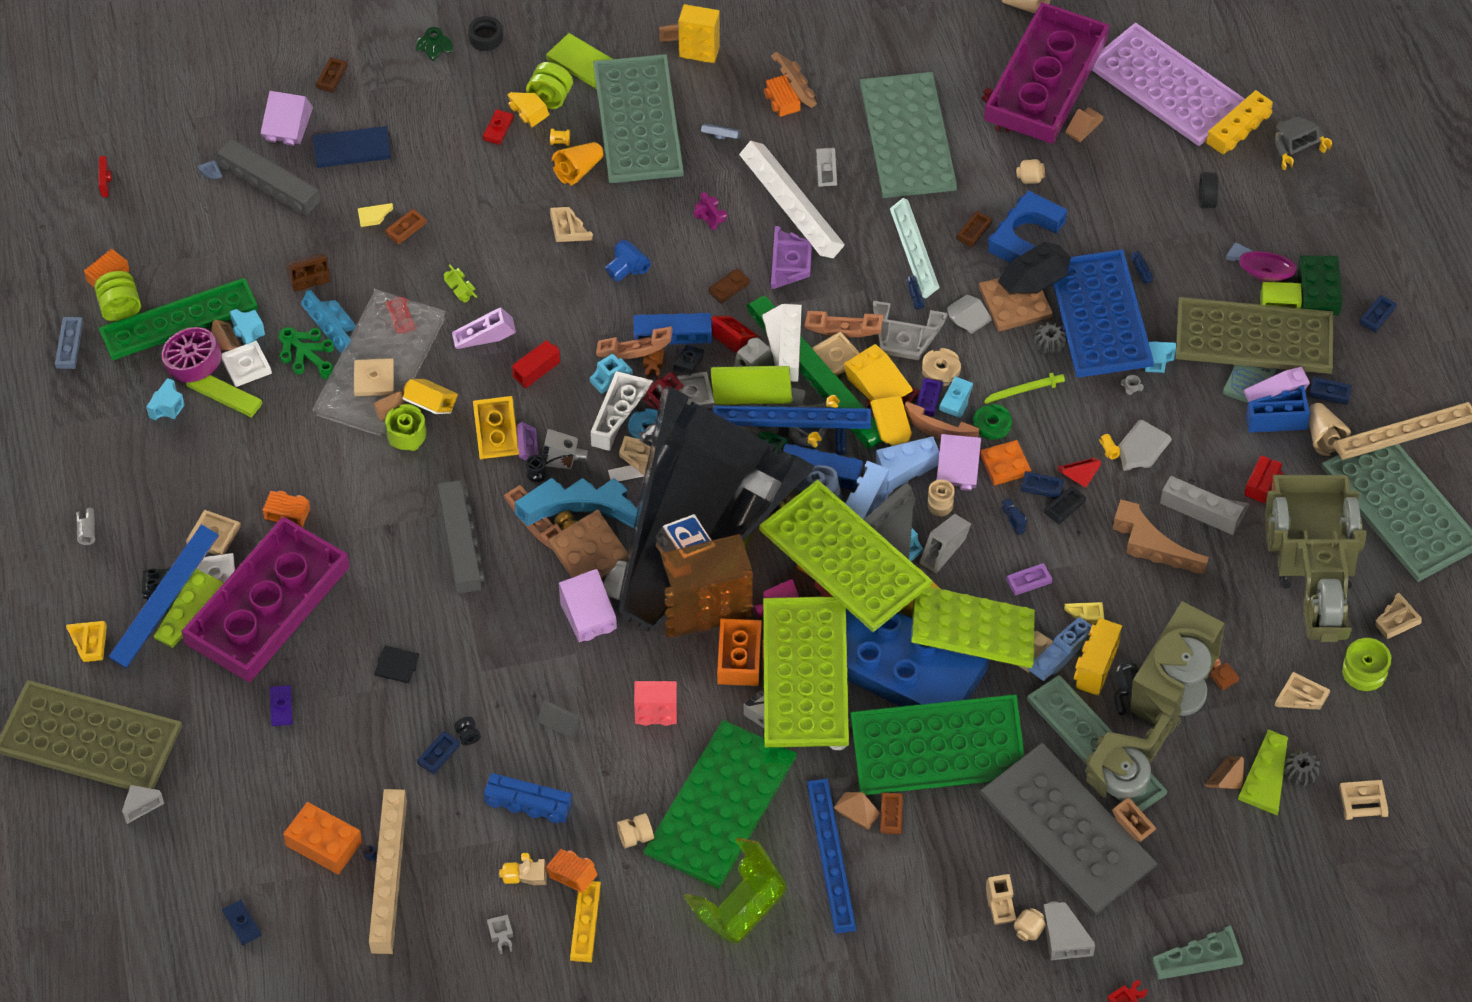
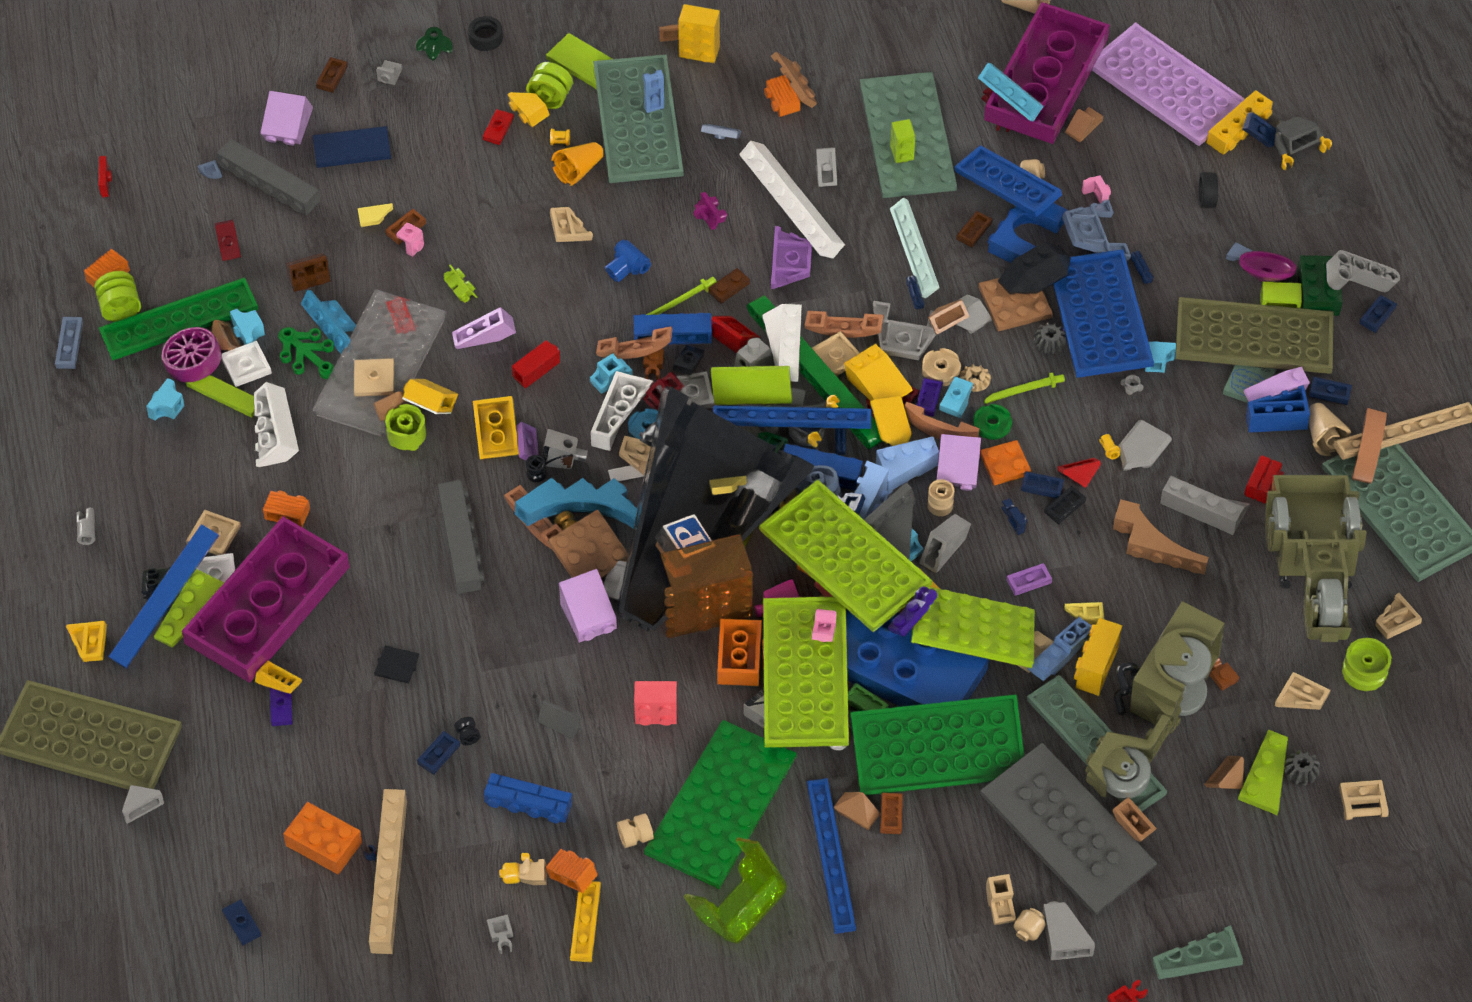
(227, 240): none -> dark red brick
(269, 672): none -> yellow slope
(274, 426): none -> white wedge
(389, 72): none -> light grey bracket
(412, 237): none -> bright pink bracket
(653, 91): none -> medium blue plate
(703, 286): none -> lime sword
(726, 485): none -> light yellow tile
(824, 625): none -> bright pink bracket
(854, 501): none -> plate
(864, 700): none -> bright green plate
(902, 141): none -> lime brick
(913, 611): none -> dark purple hinge
(948, 316): none -> medium nougat slope
(978, 384): none -> tan gear
(1008, 181): none -> blue plate
(1010, 92): none -> medium azure plate
(1087, 231): none -> sand blue wing
(1098, 186): none -> bright pink bracket
(1259, 129): none -> dark blue plate
(1348, 266): none -> light grey beam
(1369, 446): none -> nougat slope

